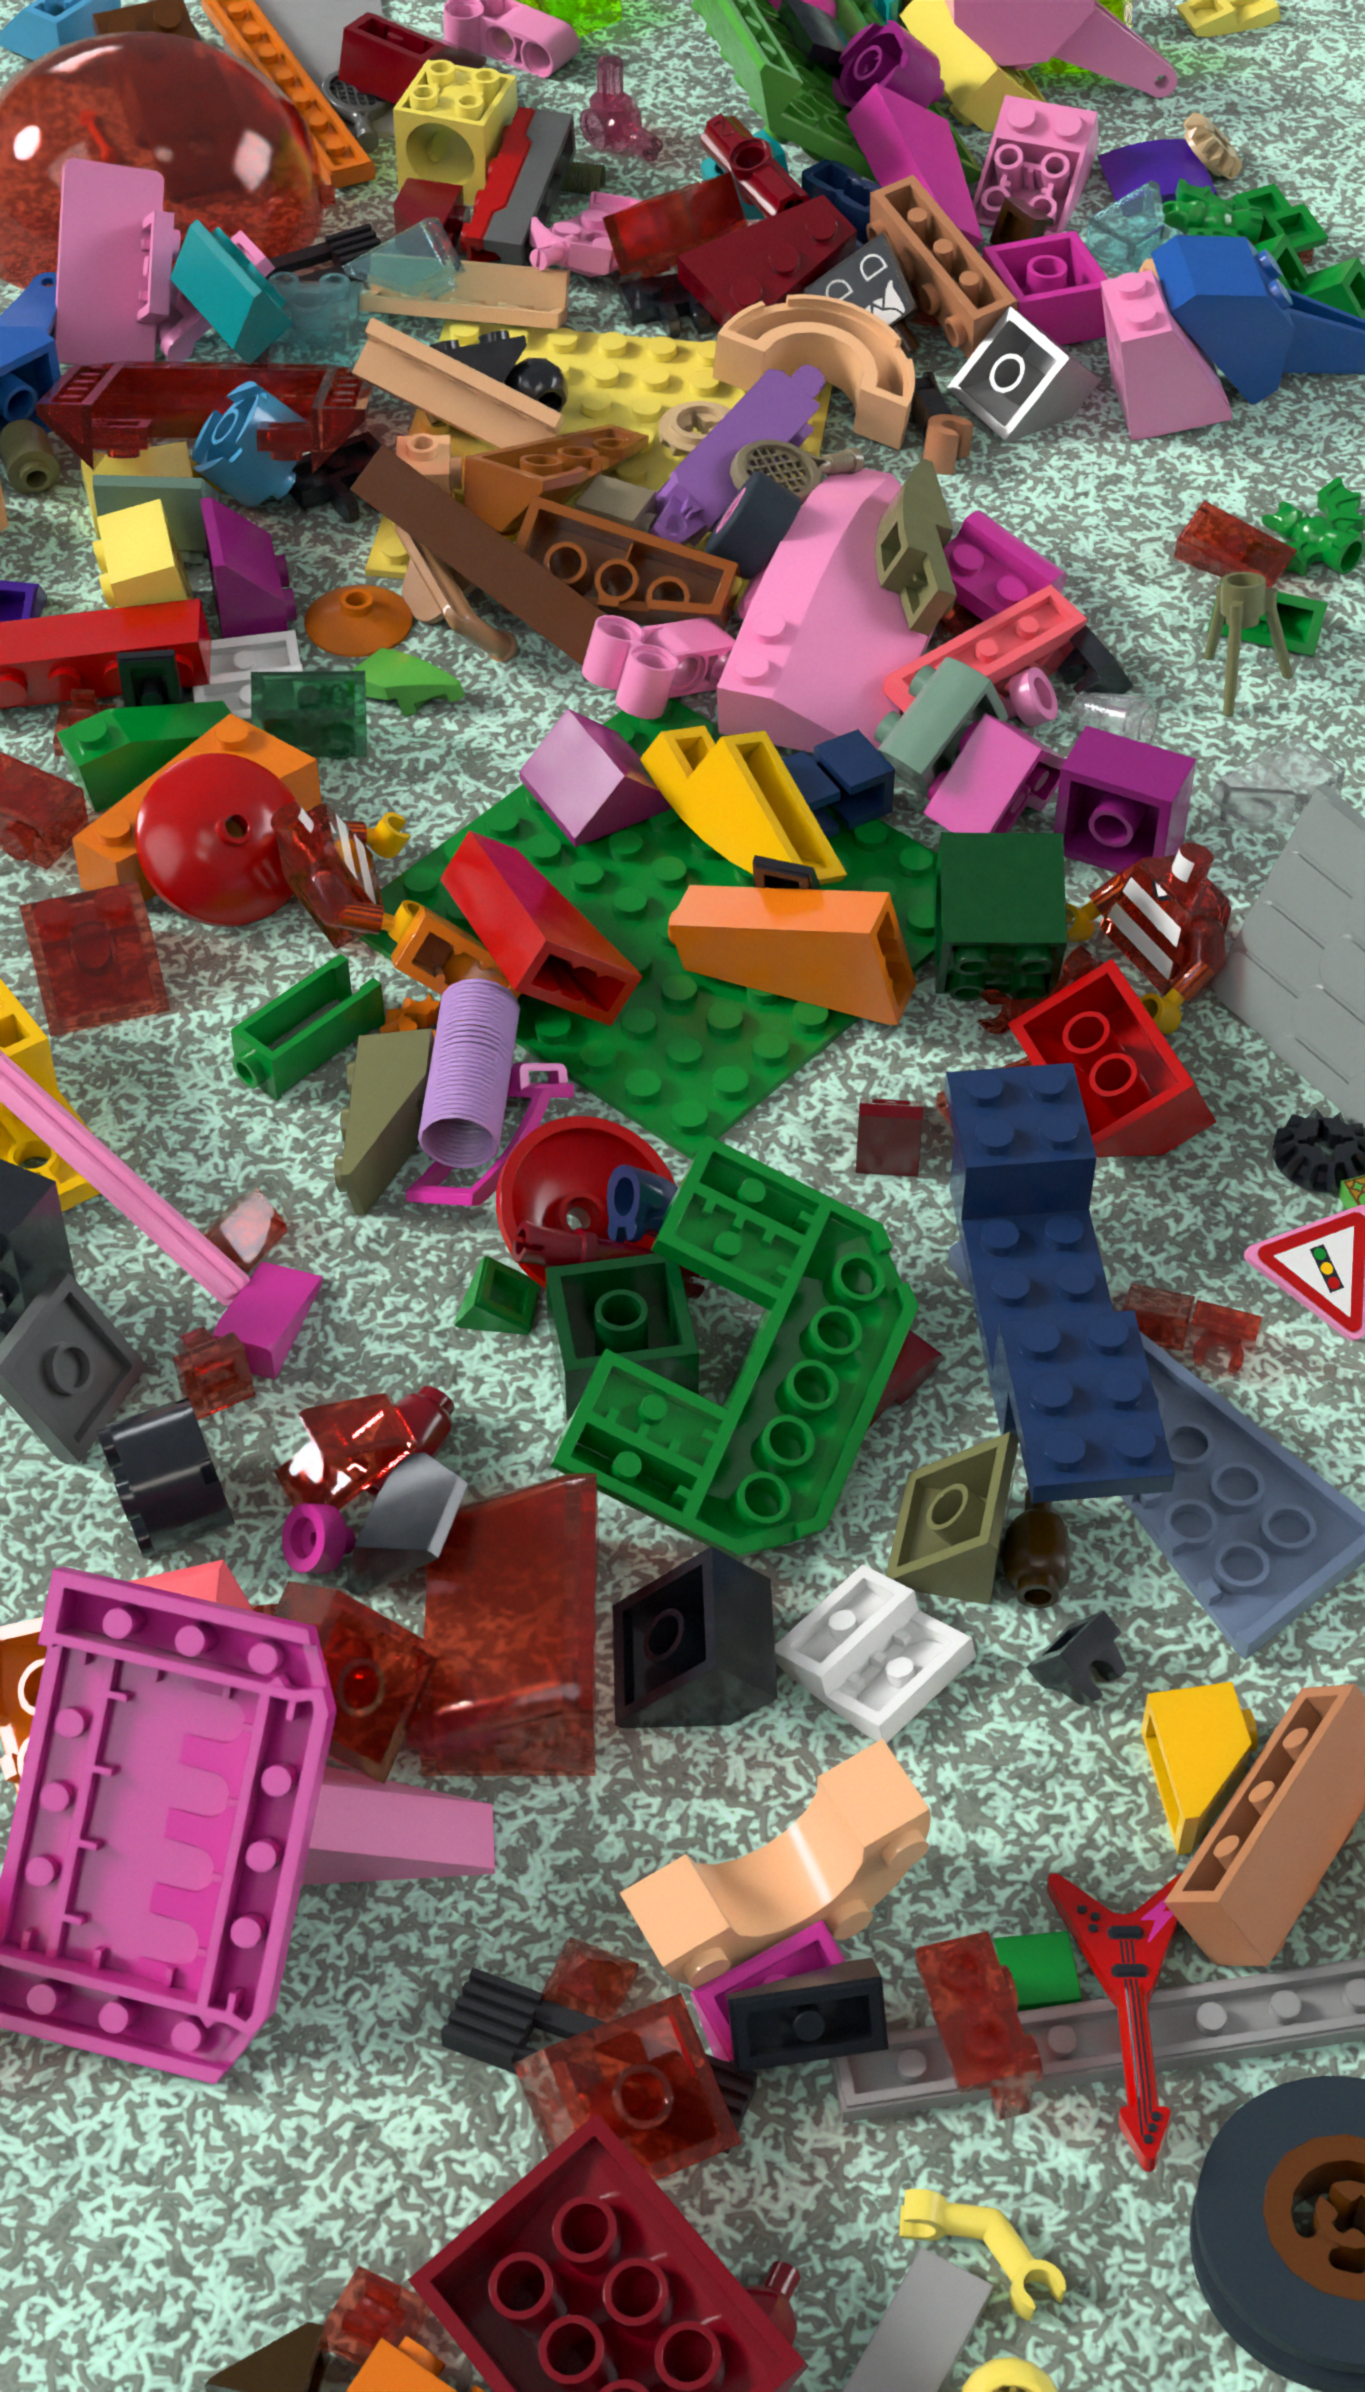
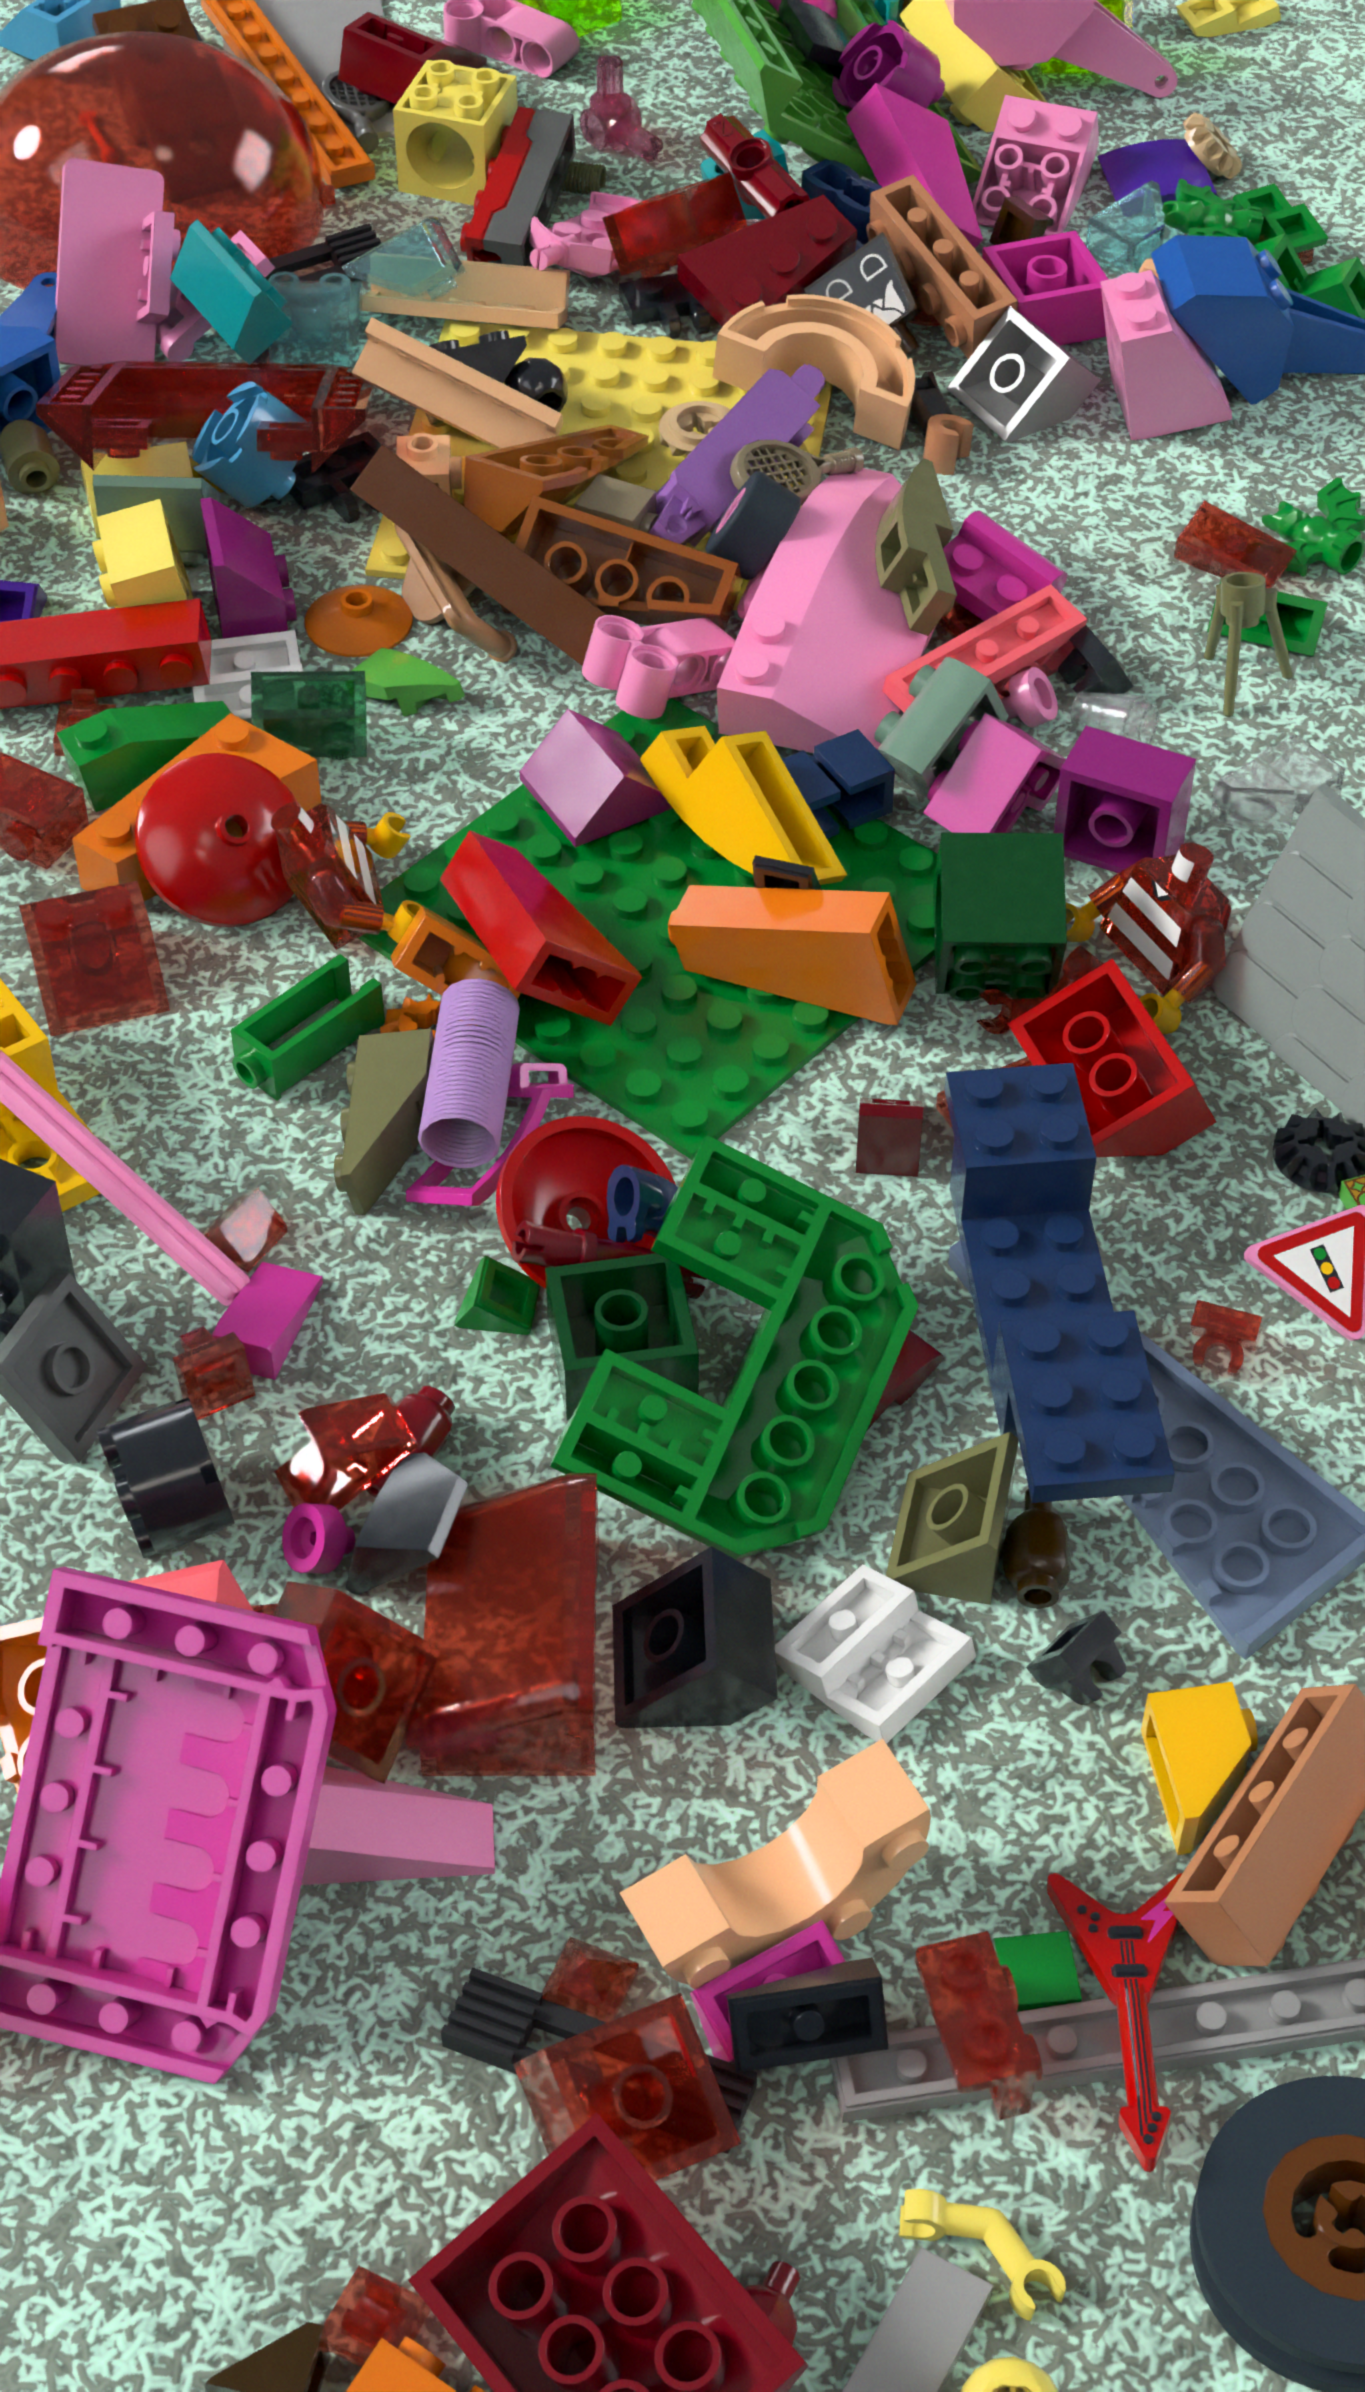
(150, 678): black slope -> none
(431, 199): dark red slope -> none
(1161, 1314): clear red slope -> none

